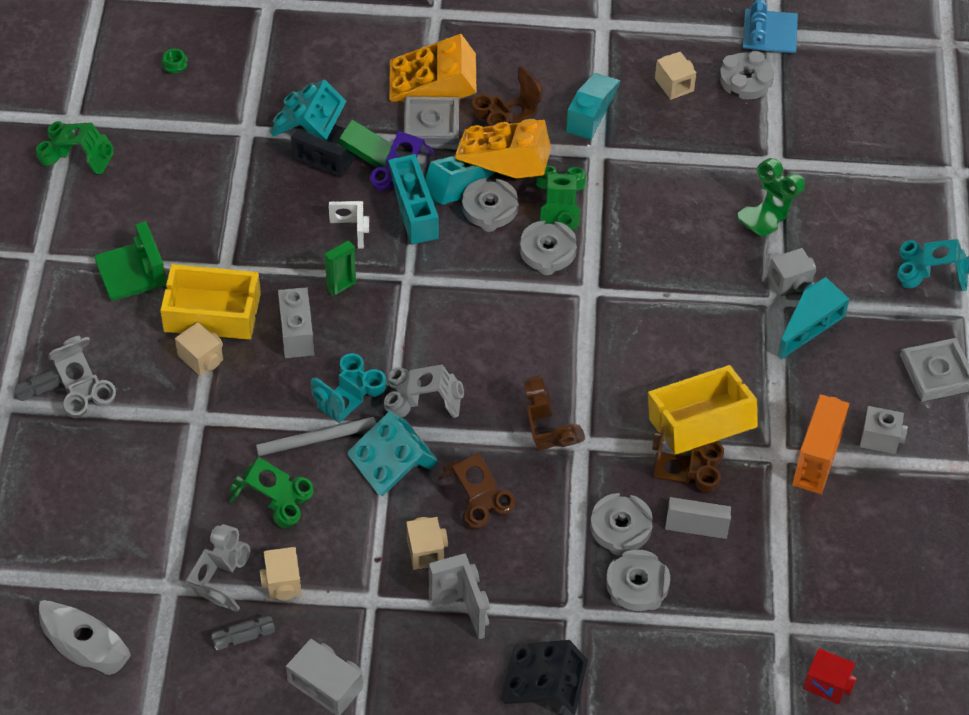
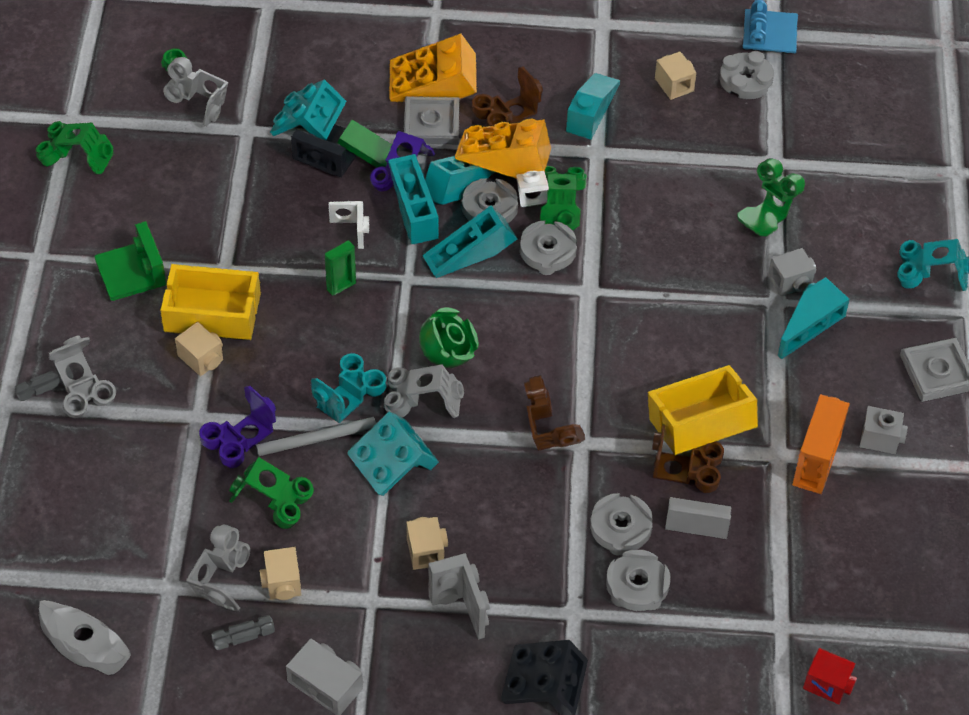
(187, 83): none -> light grey piece
(230, 438): none -> dark purple piece
(296, 322): light grey brick -> none
(448, 338): none -> green cylinder
(471, 243): none -> teal slope
(481, 496): reddish brown piece -> none
(532, 182): none -> white bracket

